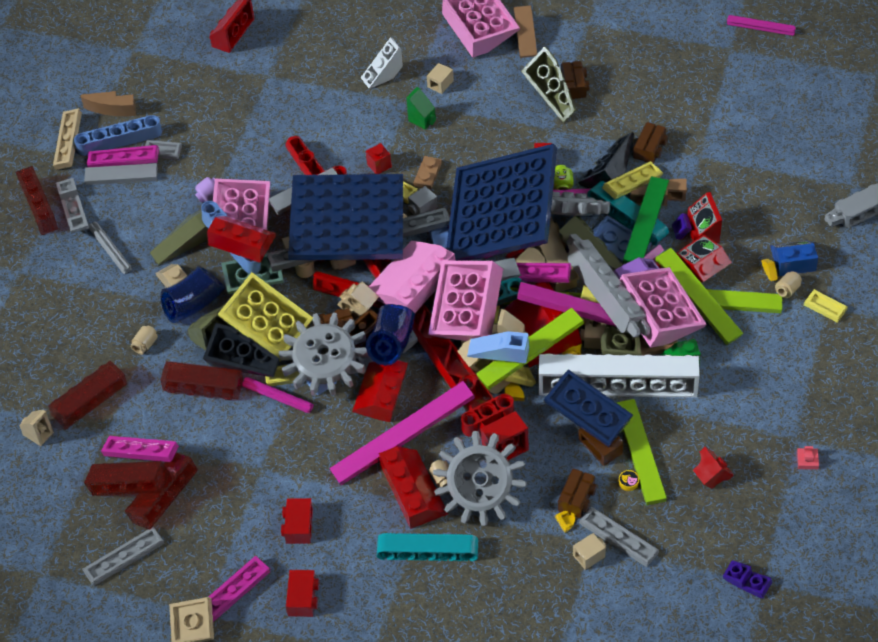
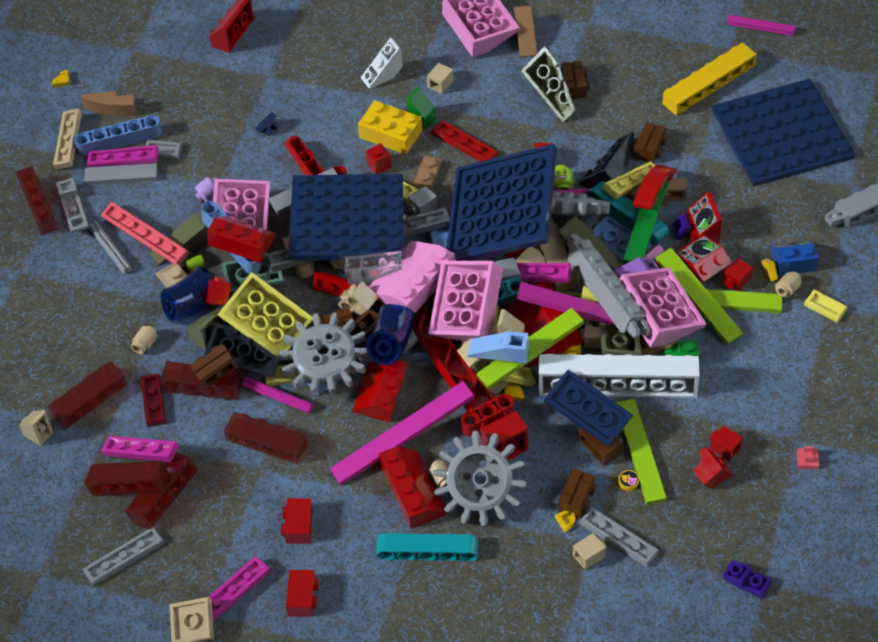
(61, 80): none -> yellow tile
(145, 234): none -> coral tile
(153, 400): none -> dark red tile
(193, 262): none -> lime hinge
(214, 365): none -> reddish brown brick
(218, 291): none -> red brick
(265, 437): none -> clear red brick
(266, 123): none -> dark blue tile
(371, 266): none -> clear slope
(390, 127): none -> yellow brick
(463, 142): none -> red tile
(651, 185): none -> red slope
(709, 78): none -> yellow brick
(726, 442): none -> red brick
(737, 275): none -> red brick
(782, 132): none -> dark blue plate

